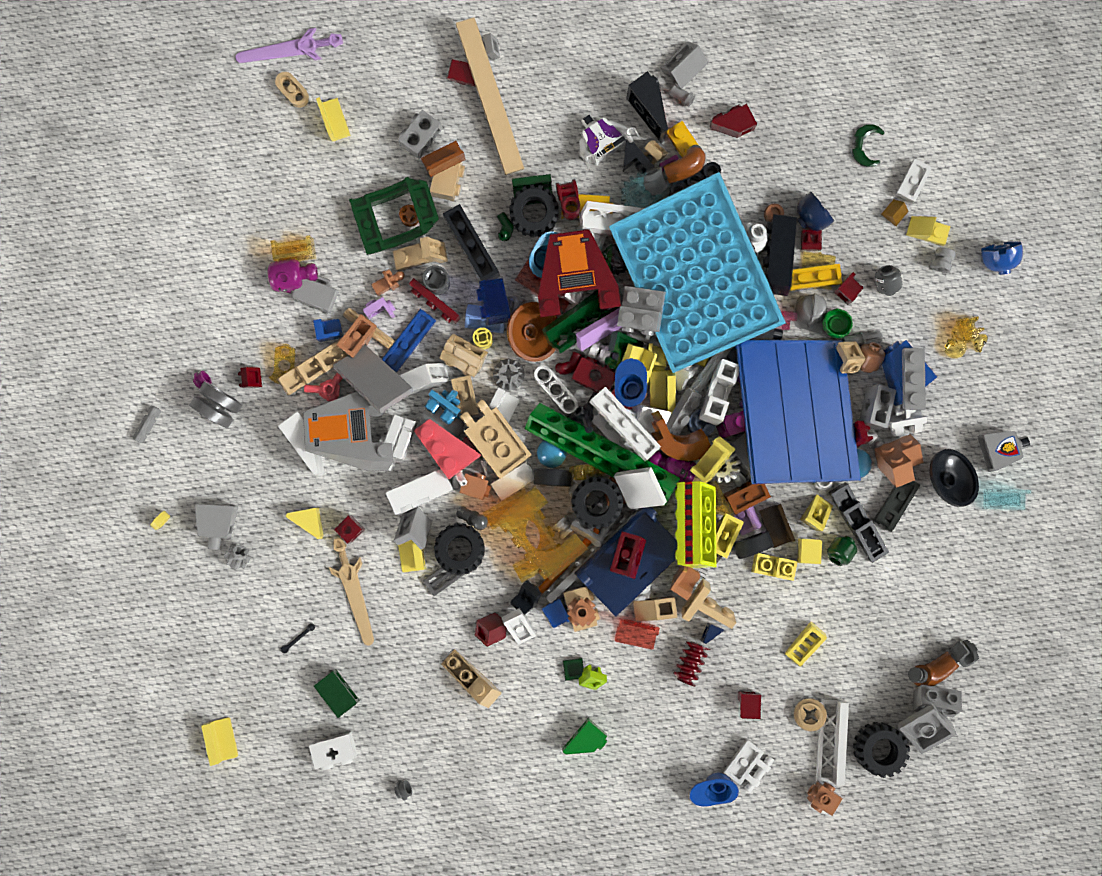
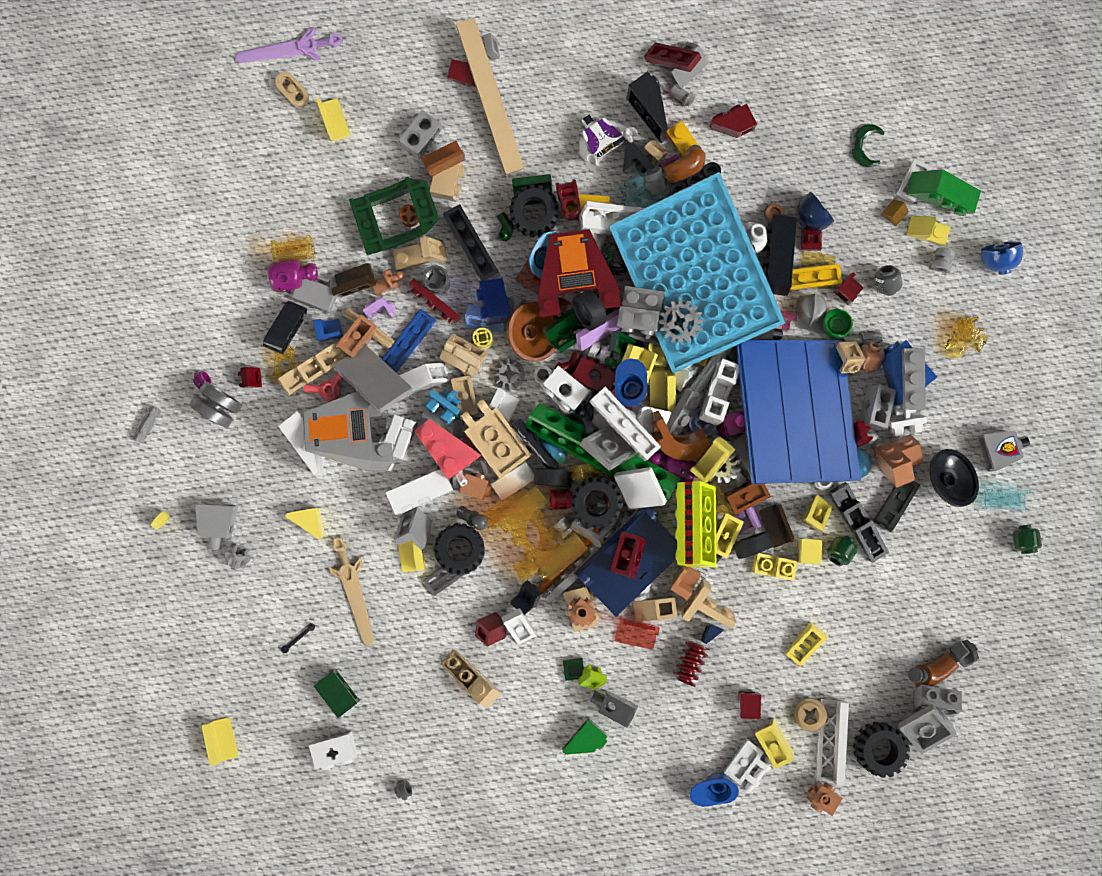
(284, 327): none -> black beam
(349, 529): dark red brick -> none
(353, 280): none -> dark brown panel
(529, 438): none -> black pin
(556, 613): blue panel -> none
(559, 378): none -> white brick
(560, 499): none -> dark red piece
(589, 310): none -> black tyre
(608, 447): none -> light grey tile
(623, 711): none -> dark grey torso
(672, 57): none -> dark red plate
(684, 330): none -> light grey gear
(775, 744): none -> light yellow panel
(944, 191): none -> green wedge
(1027, 539): none -> dark green head

